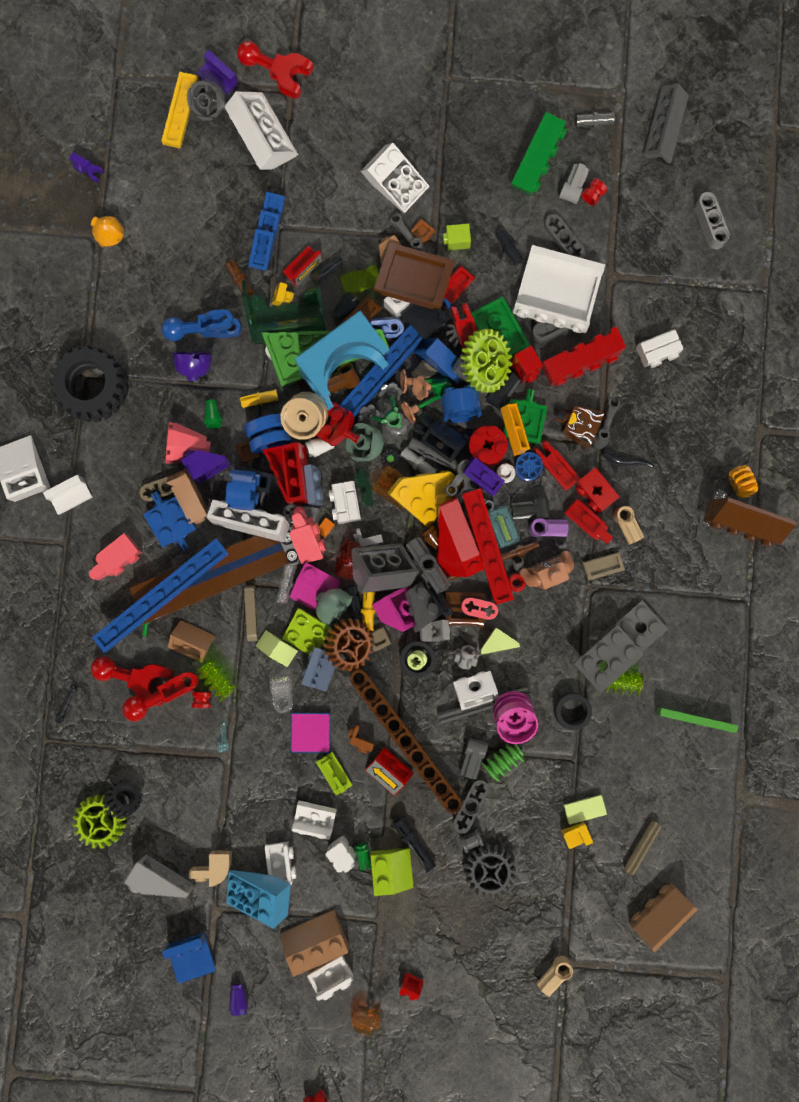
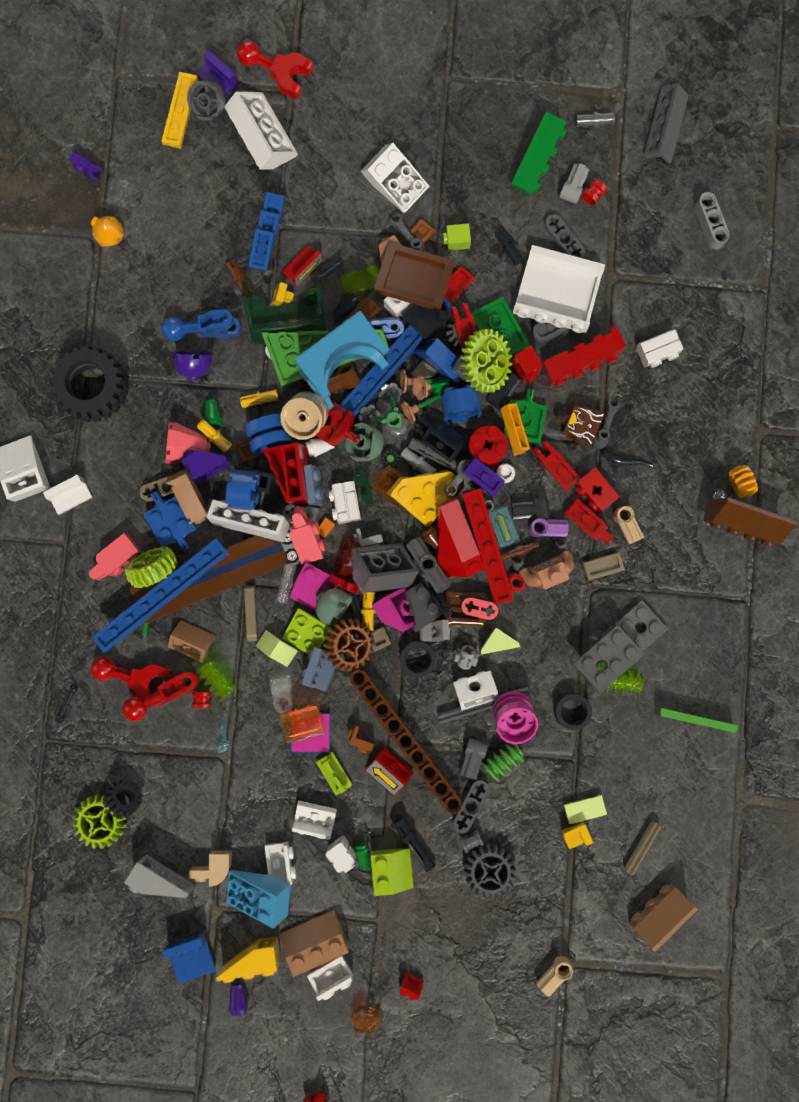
(151, 567): none -> lime gear
(214, 436): none -> yellow axle
(259, 958): none -> yellow slope
(302, 723): none -> clear orange bracket
(342, 583): none -> red plate
(422, 658): yellowish green bush -> none
(528, 466): blue wheel -> none

